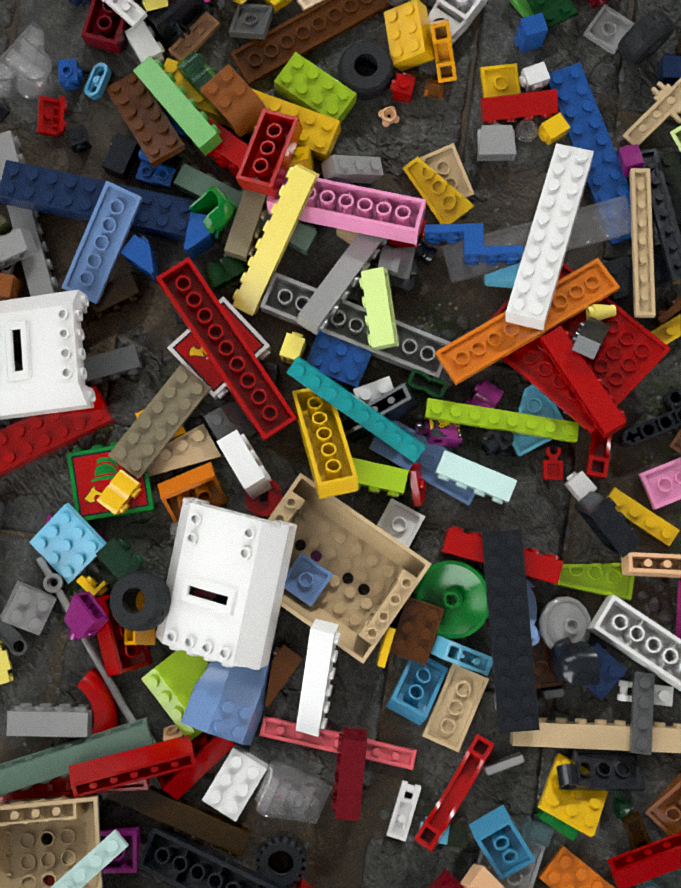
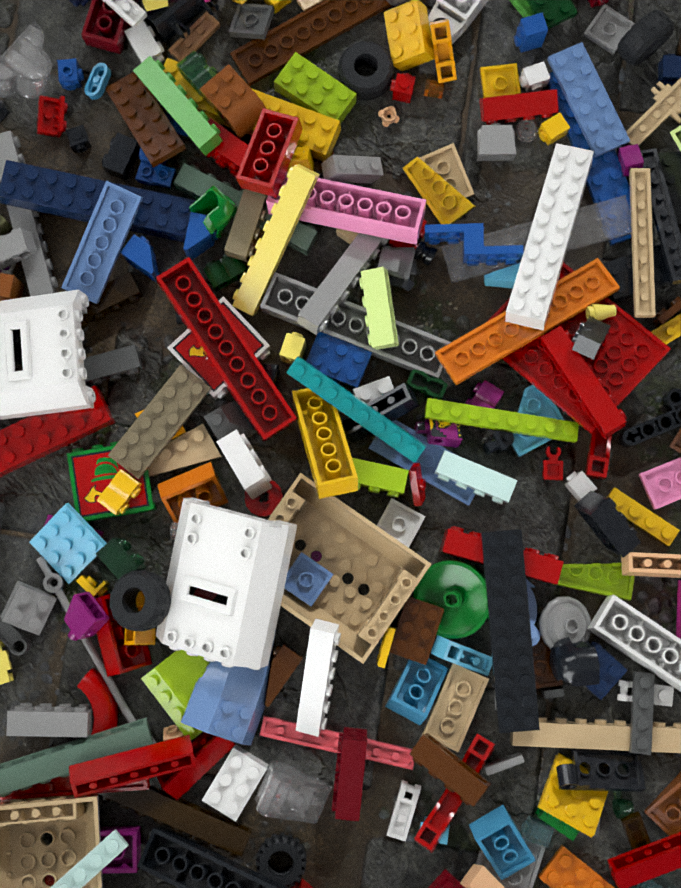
(449, 769): none -> reddish brown brick
(588, 99): none -> medium blue plate

